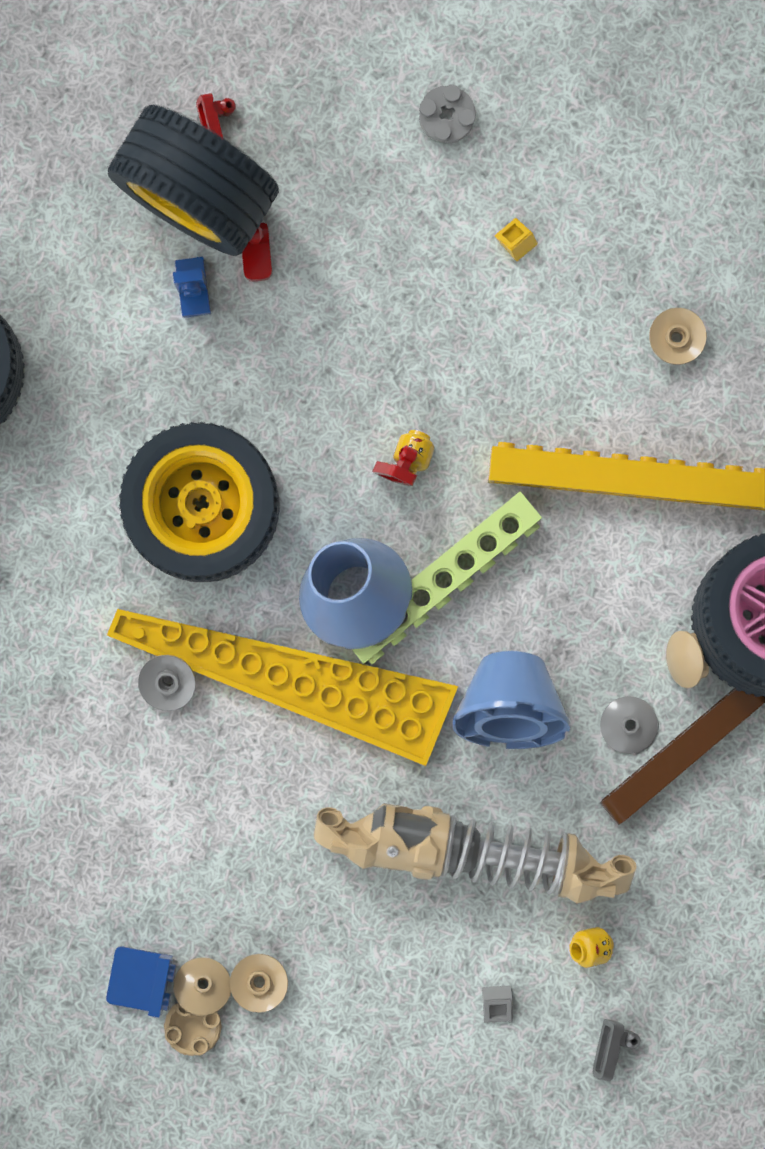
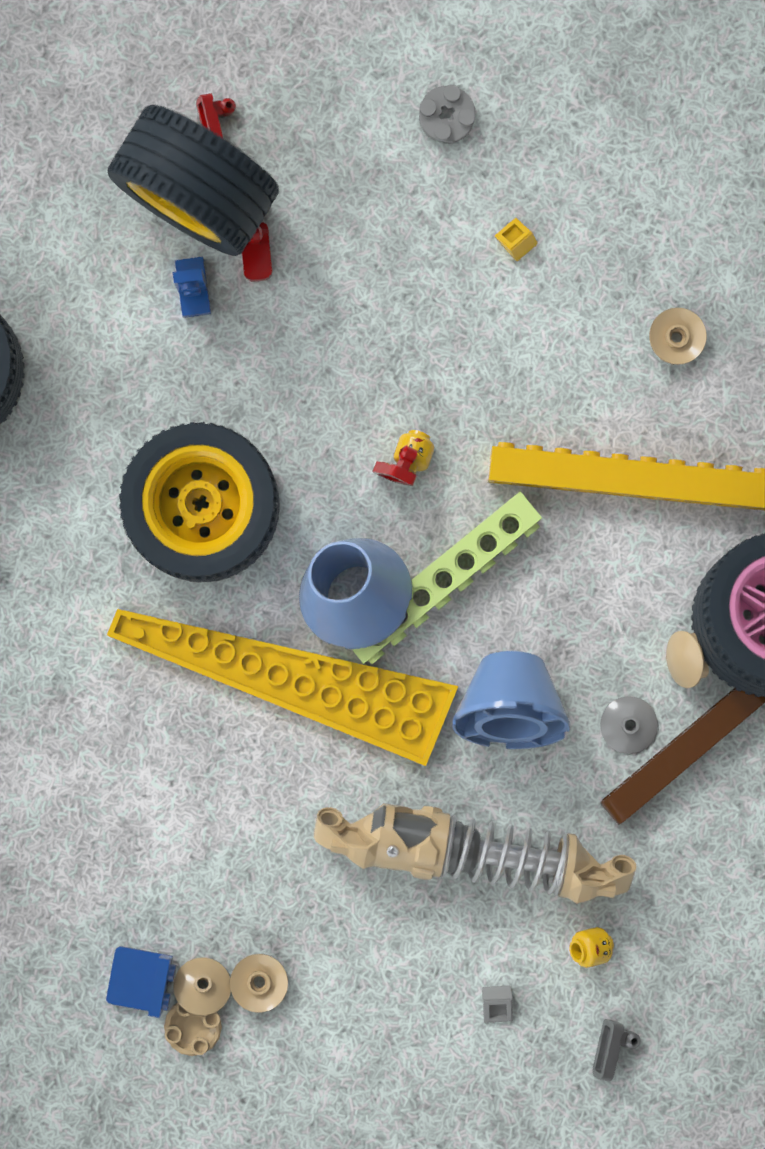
(164, 695): light grey dish -> none

